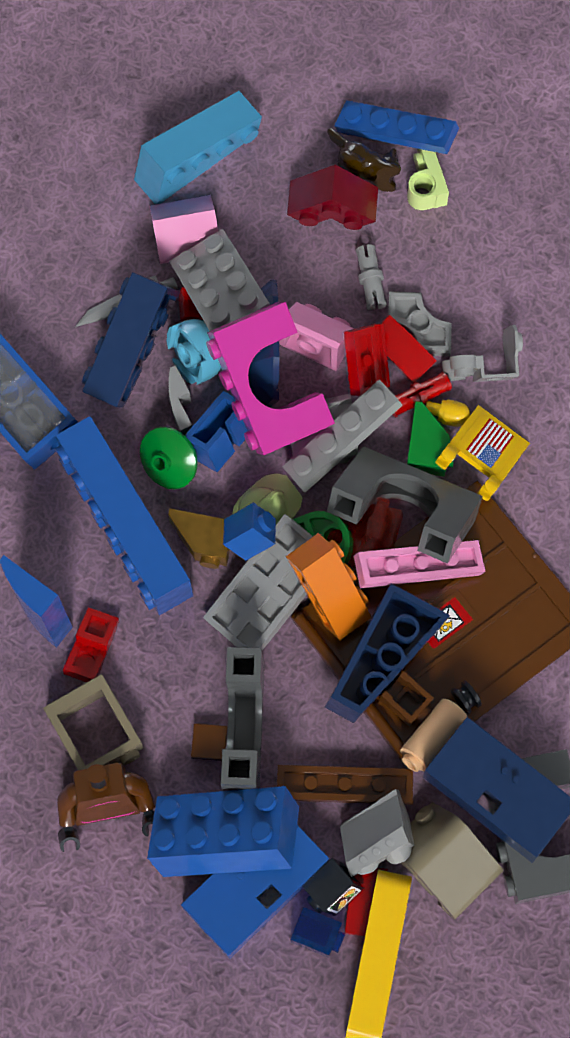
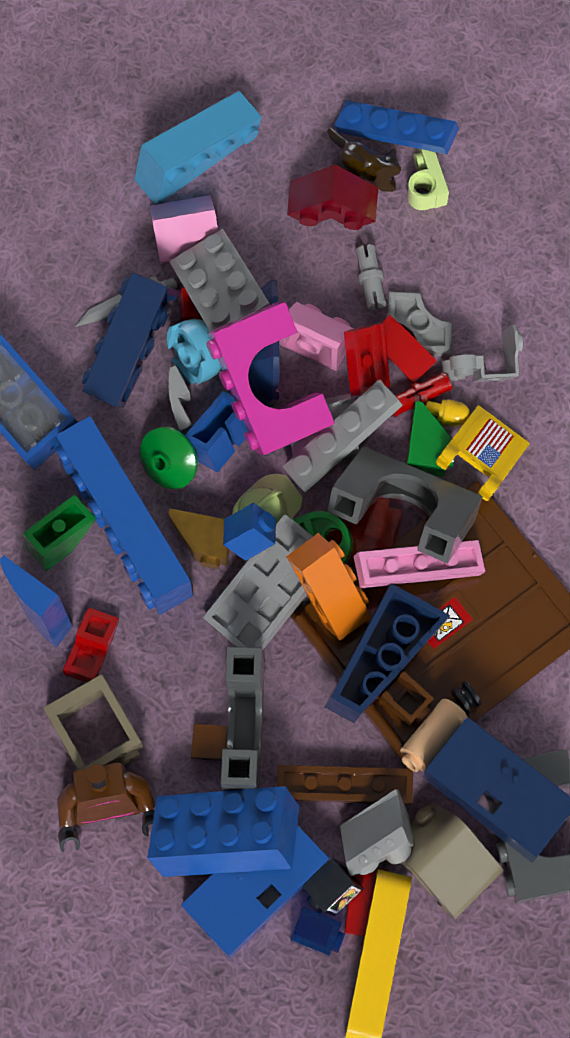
(58, 532): none -> green slope

